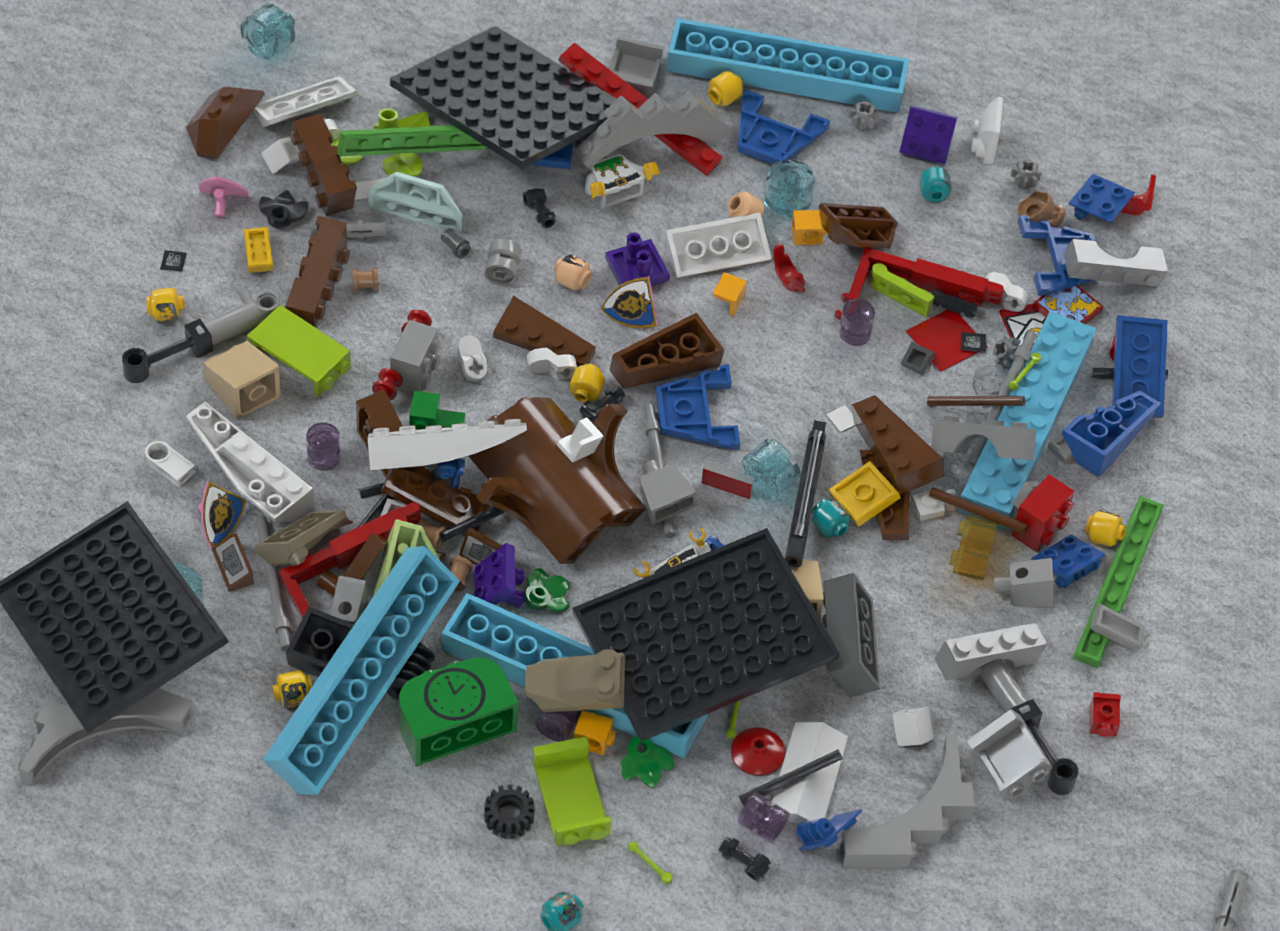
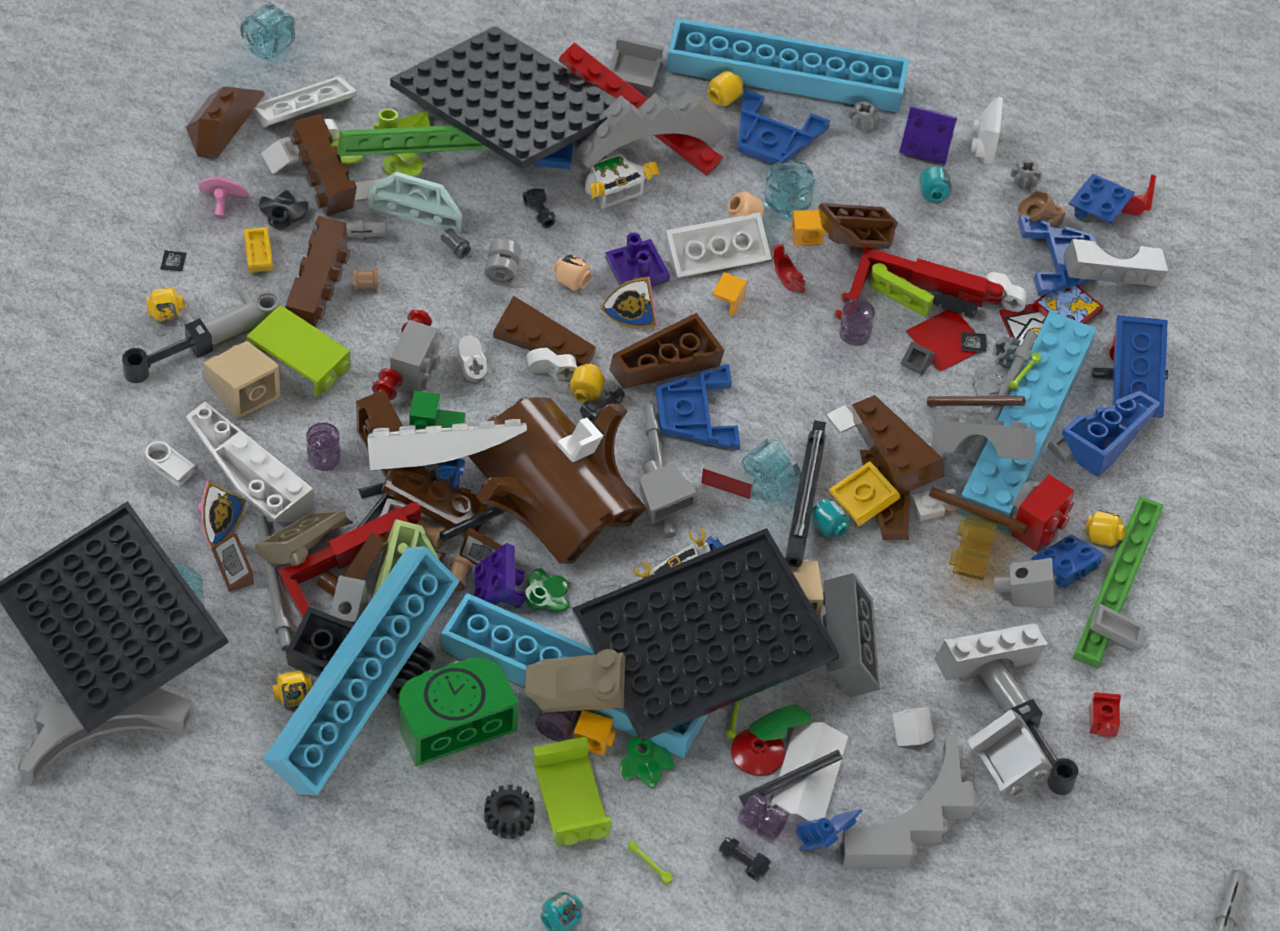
(775, 723): none -> green slope

